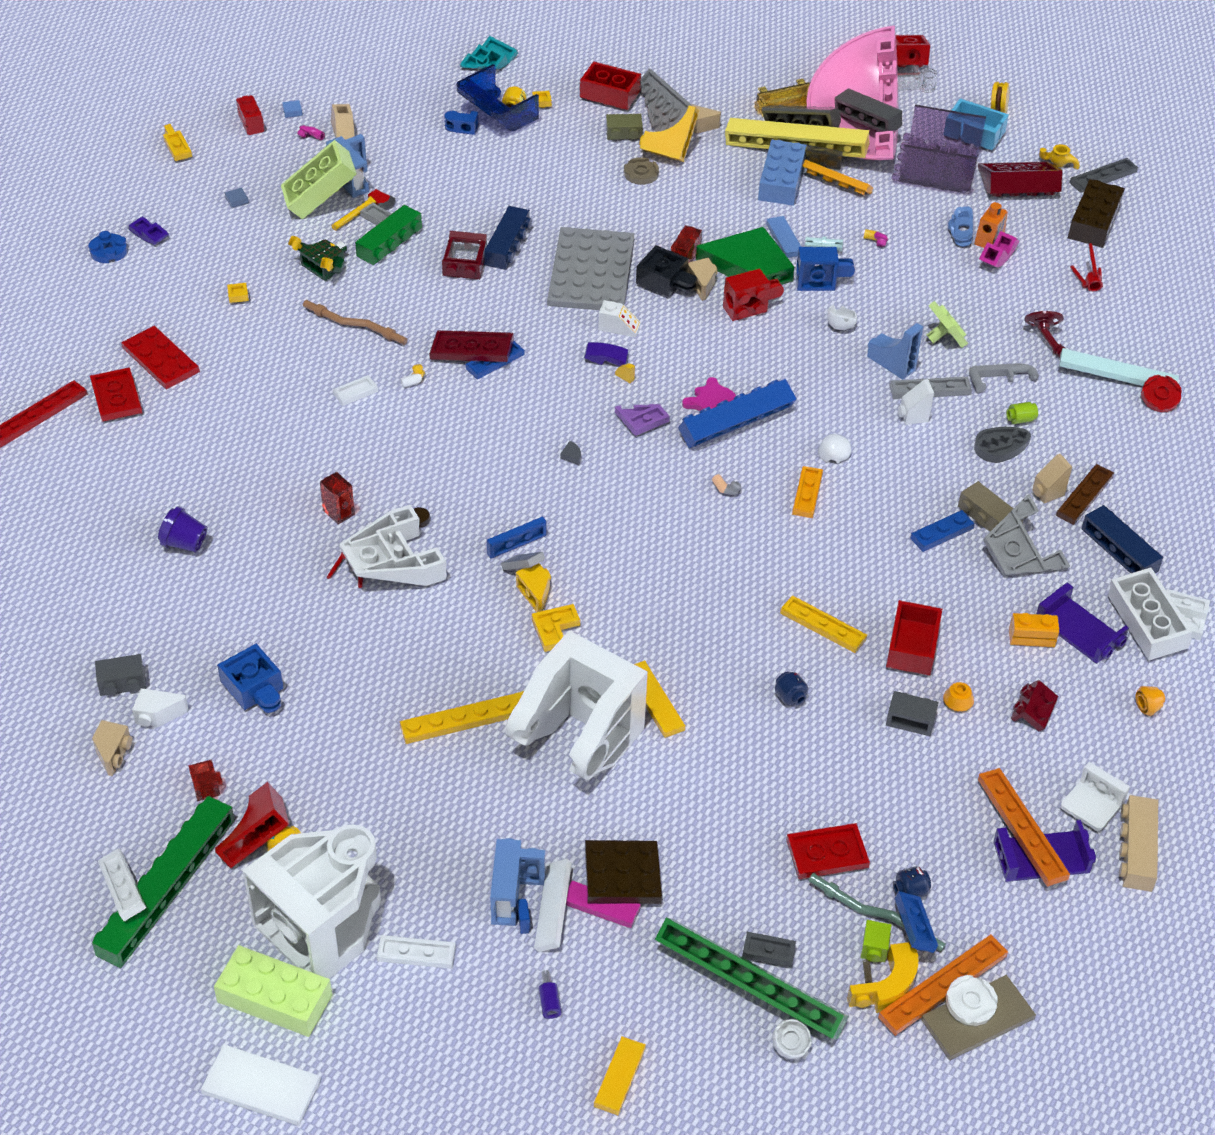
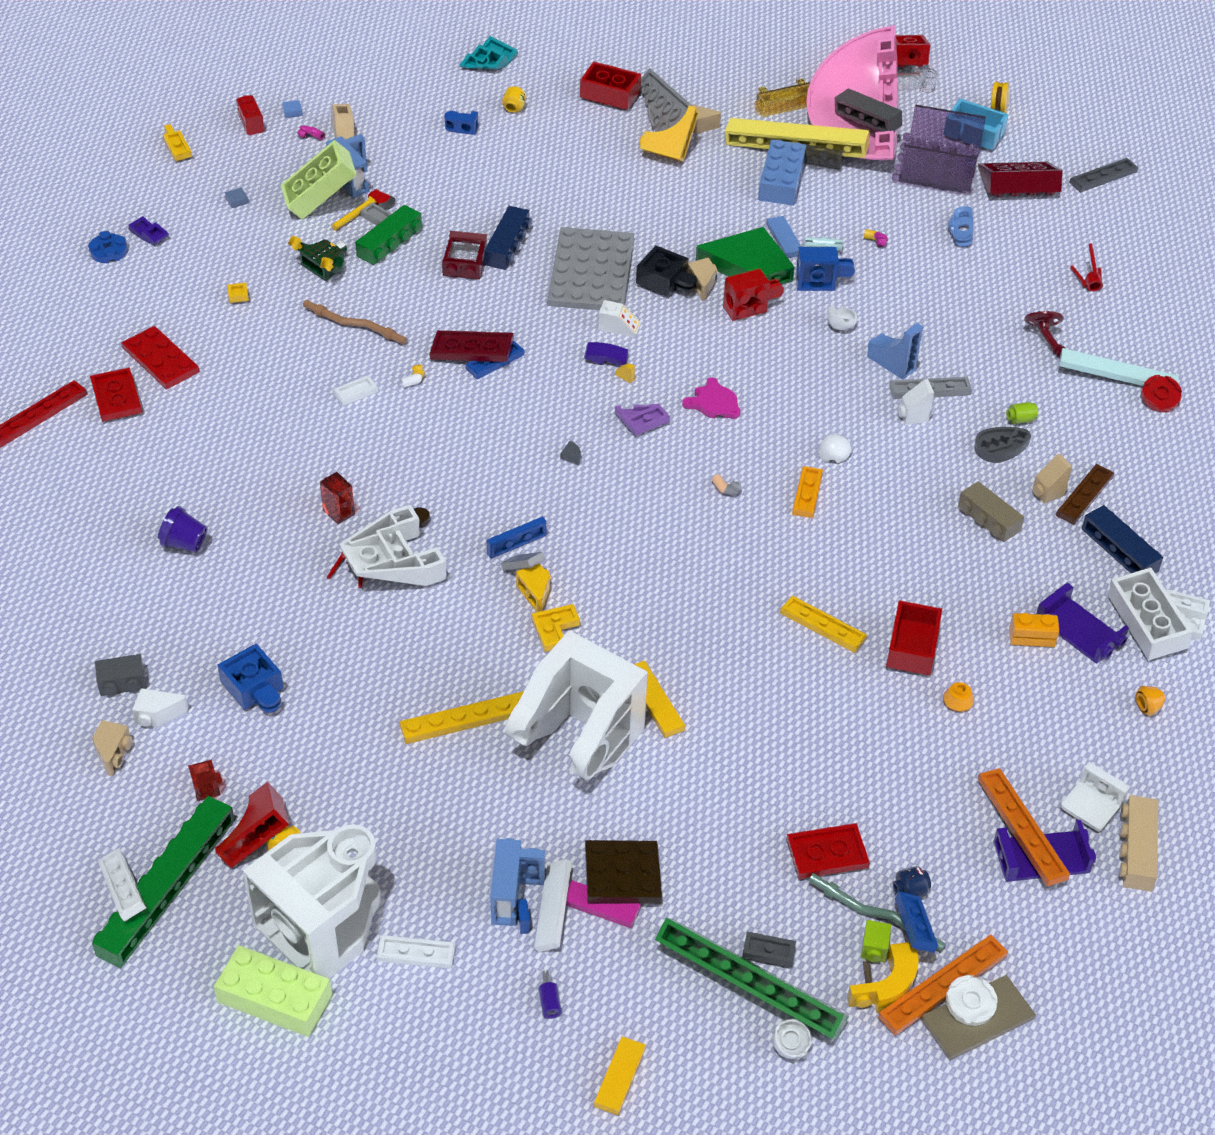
(260, 1085): white tile -> none
(483, 93): clear blue windscreen -> none
(544, 98): yellow plate -> none
(624, 126): olive brick -> none
(641, 171): dark tan tile -> none
(687, 241): clear red brick -> none
(736, 413): blue brick -> none
(791, 688): dark blue head -> none
(803, 115): dark grey slope -> none
(830, 175): light orange plate -> none
(912, 713): dark grey brick -> none
(942, 530): blue plate -> none
(947, 325): yellowish green plate -> none
(993, 218): orange torso -> none
(999, 370): light grey piece -> none
(1000, 251): dark pink brick -> none
(1014, 549): light grey wing -> none
(1035, 704): dark red bracket -> none
(1059, 156): yellow piece -> none
(1096, 213): dark brown brick -> none

